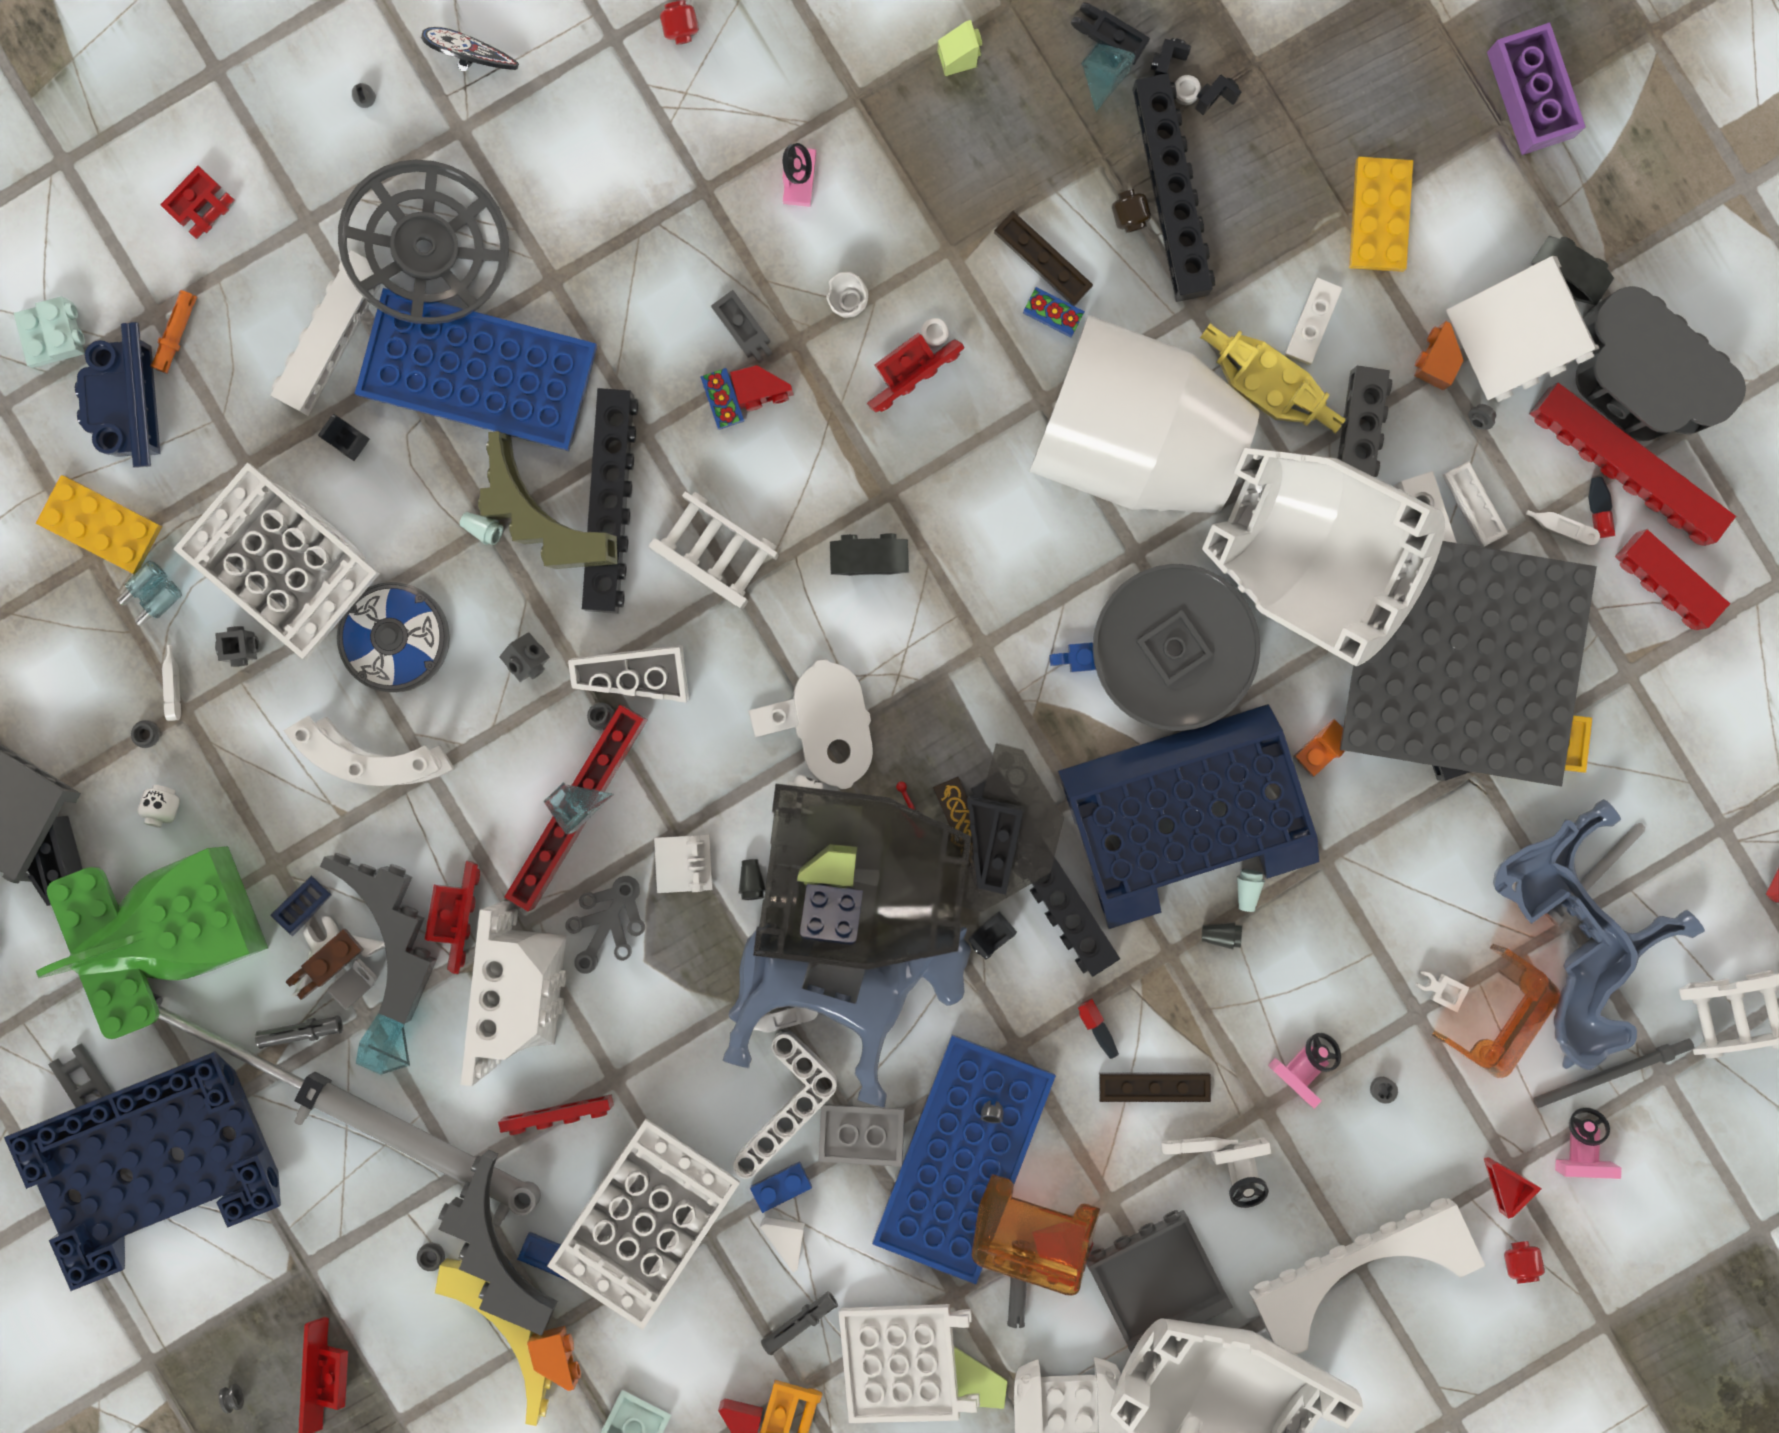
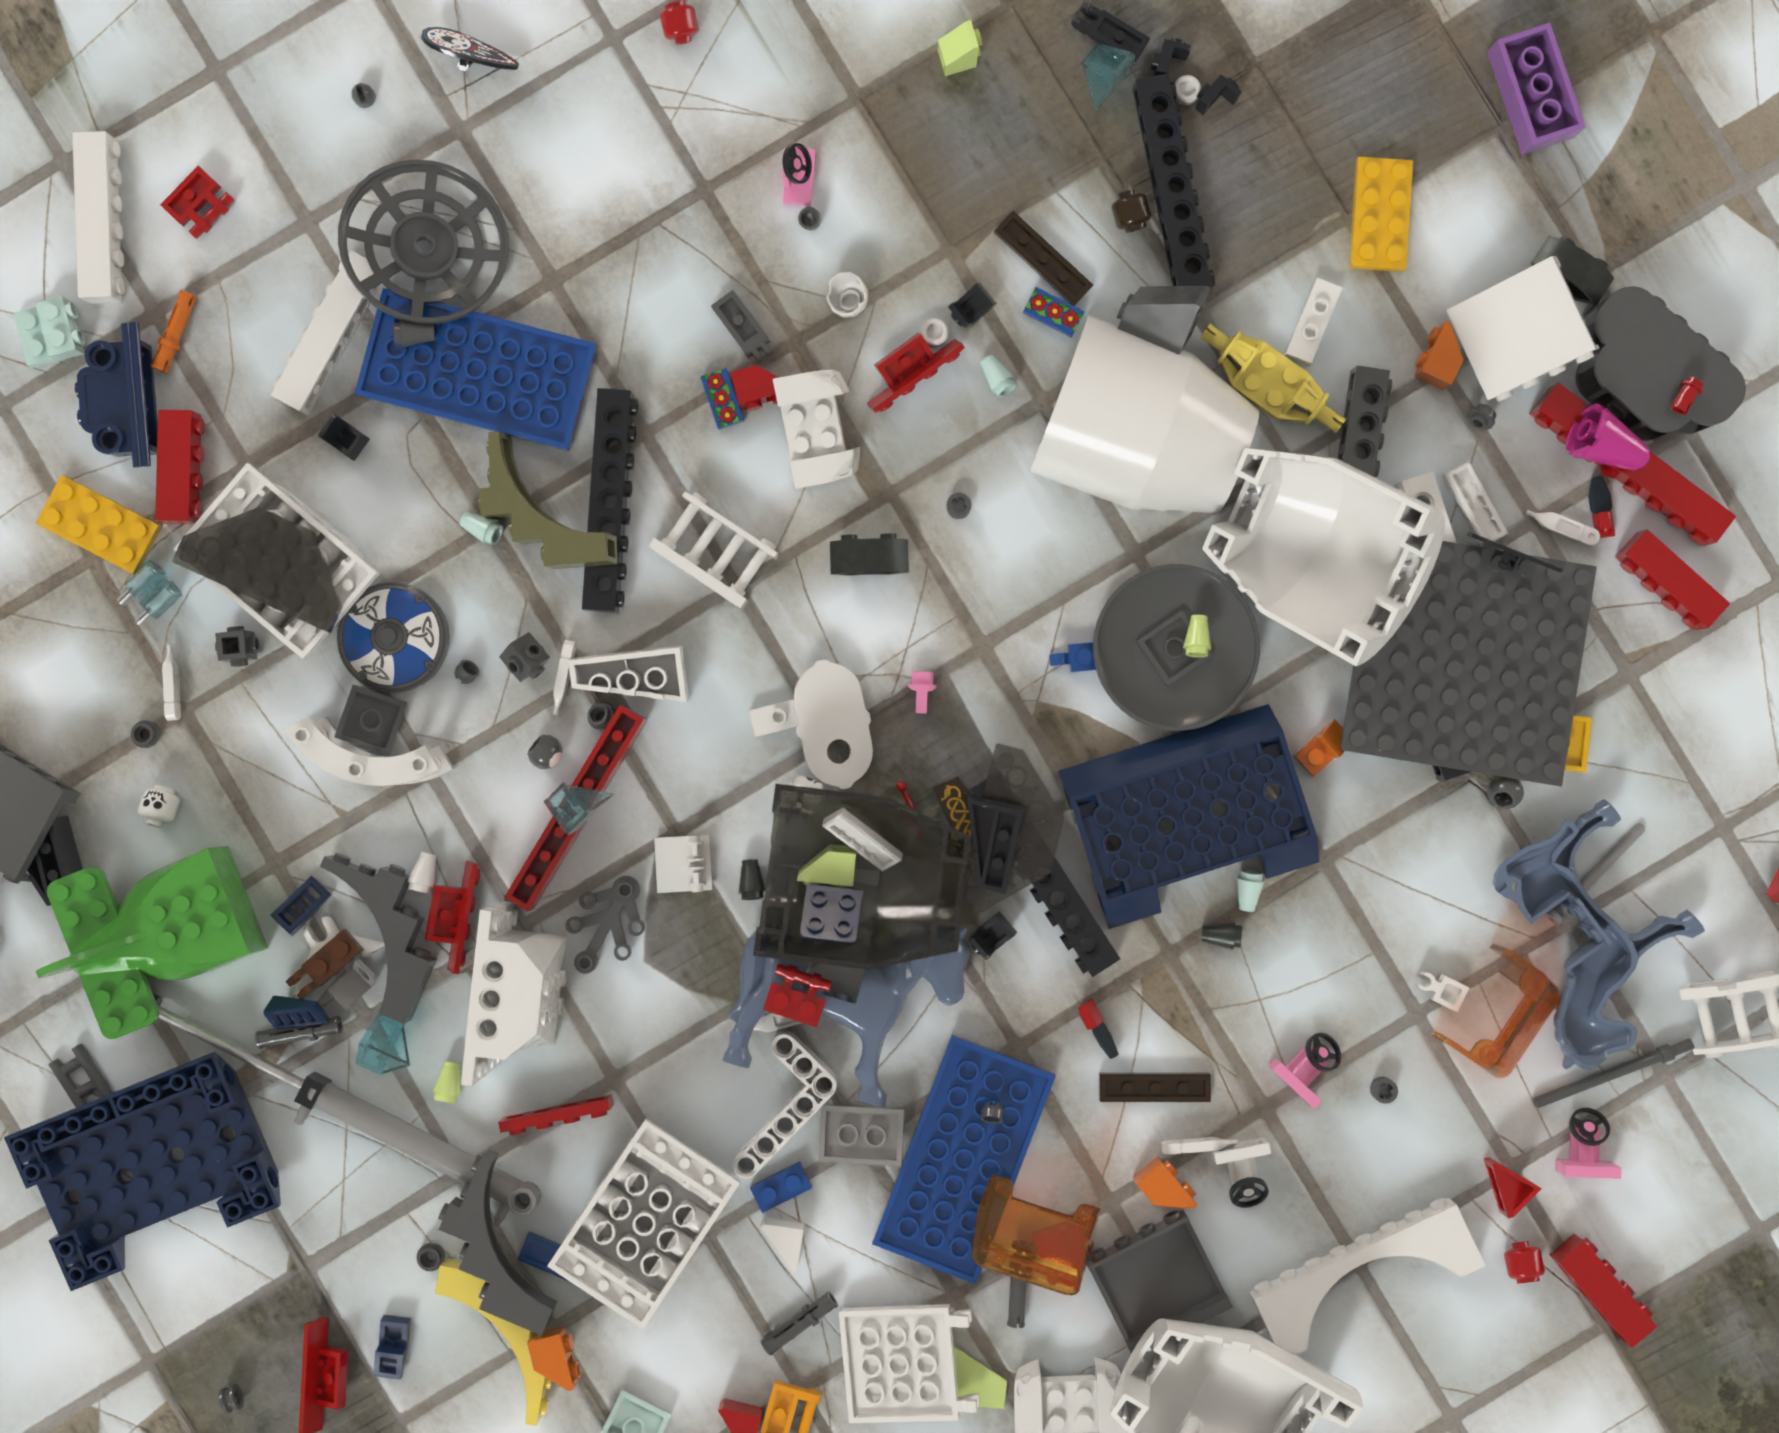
(98, 217): none -> white brick
(179, 466): none -> red brick
(266, 561): none -> clear smoke plate
(294, 1012): none -> dark blue slope
(370, 719): none -> dark grey hinge
(392, 1347): none -> dark blue slope
(411, 333): none -> dark grey cone
(423, 874): none -> white cone
(448, 1083): none -> yellowish green cone
(466, 671): none -> dark grey hinge
(545, 752): none -> dark grey piece
(563, 674): none -> white piece
(794, 1003): none -> red plate
(804, 220): none -> dark grey hinge
(815, 427): none -> white piece
(862, 839): none -> white plate
(922, 683): none -> bright pink piece
(950, 507): none -> dark grey bush
(971, 306): none -> black bracket
(998, 377): none -> light aqua cone
(1162, 1187): none -> orange slope
(1163, 314): none -> dark grey slope
(1197, 638): none -> yellowish green cone
(1505, 792): none -> dark grey piece
(1511, 555): none -> black shield
(1603, 1290): none -> red brick
(1606, 440): none -> dark pink cone
(1690, 389): none -> red pin

